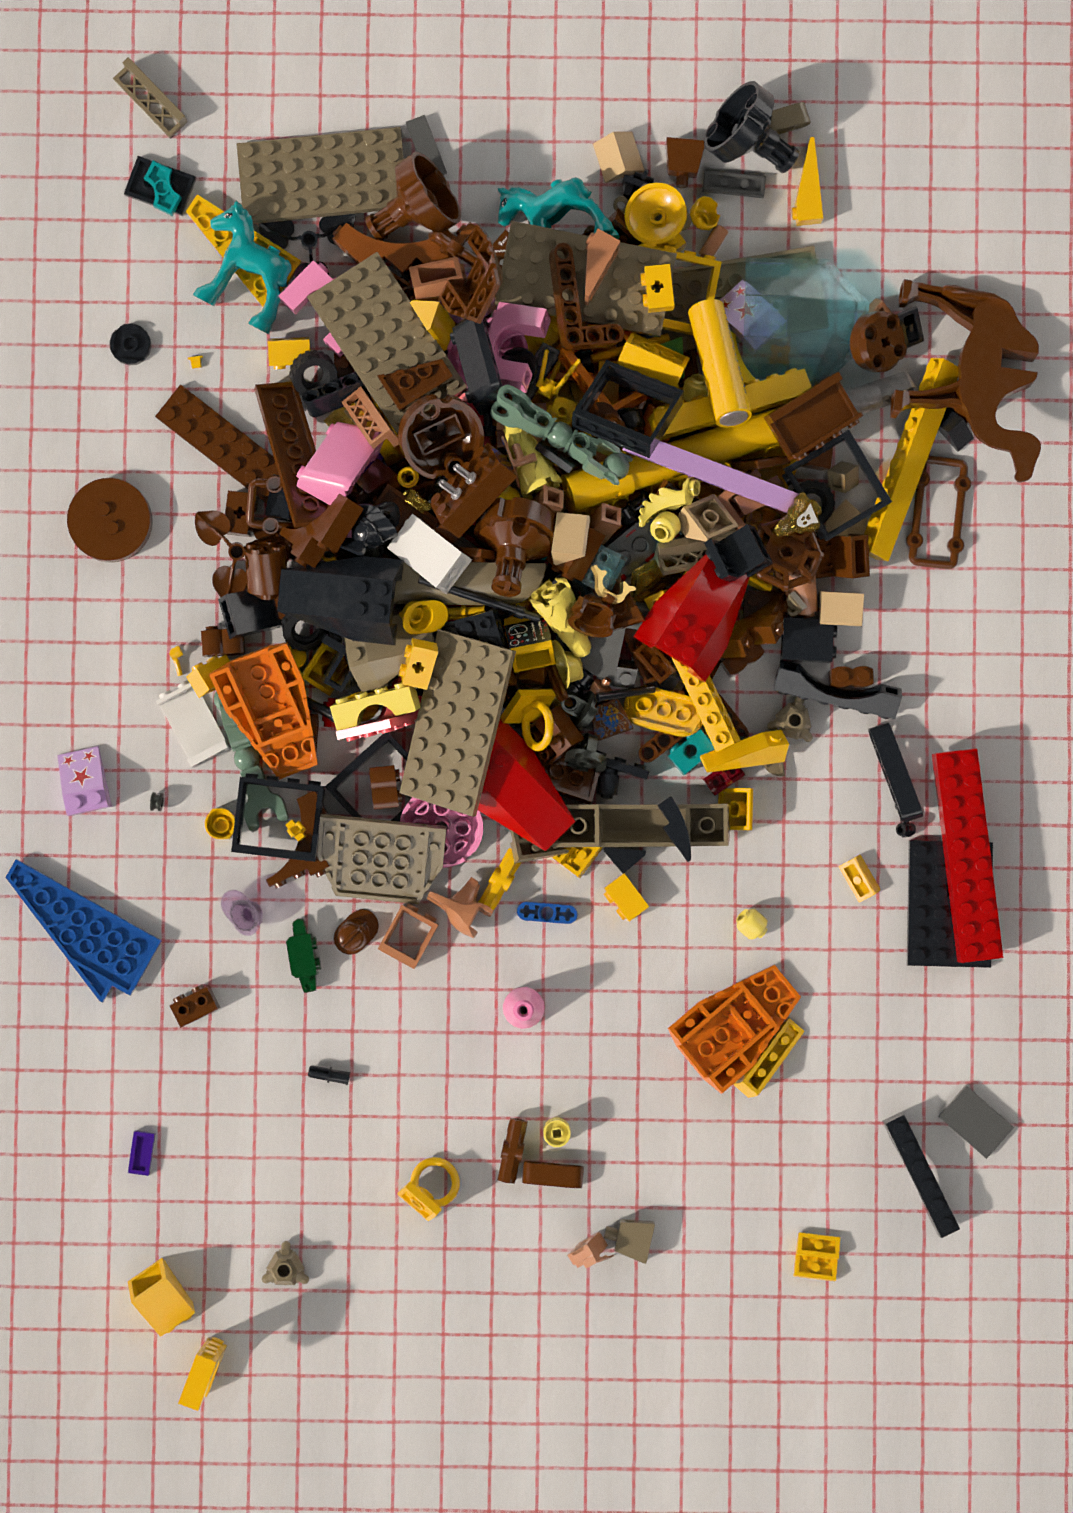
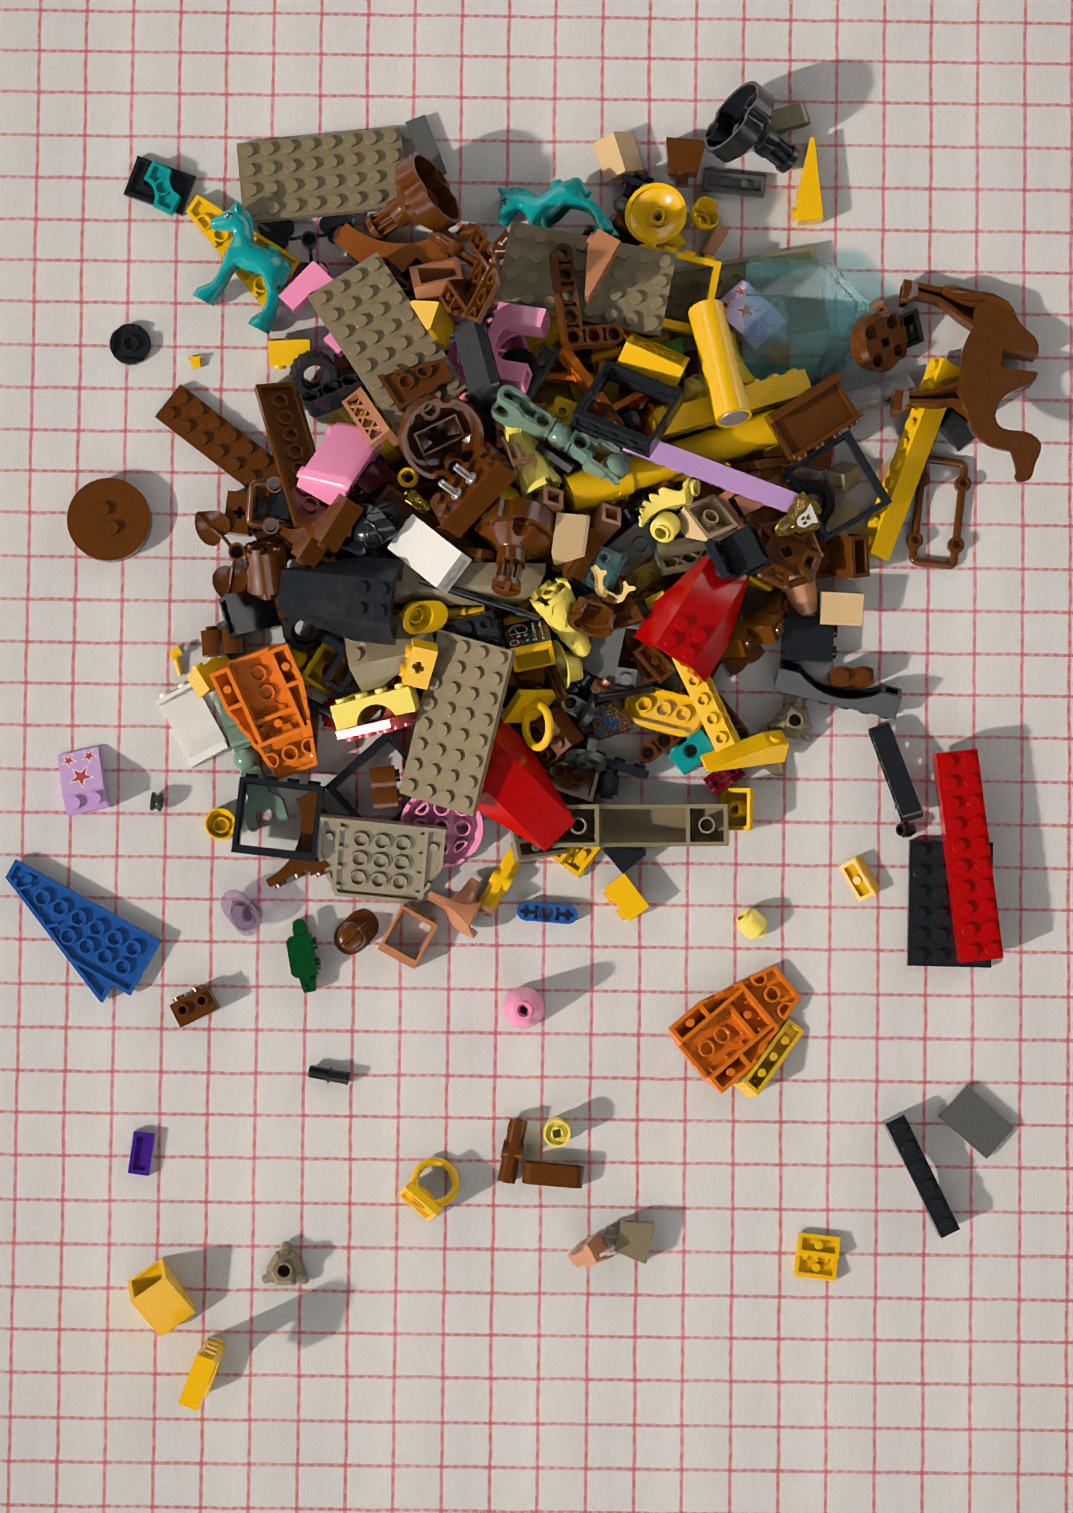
(155, 92): dark tan fence -> none
(296, 830): yellow plate -> none
(547, 386): yellow plant -> none
(660, 276): yellow brick -> none
(677, 827): black slope -> none
(795, 604): dark tan tile -> none

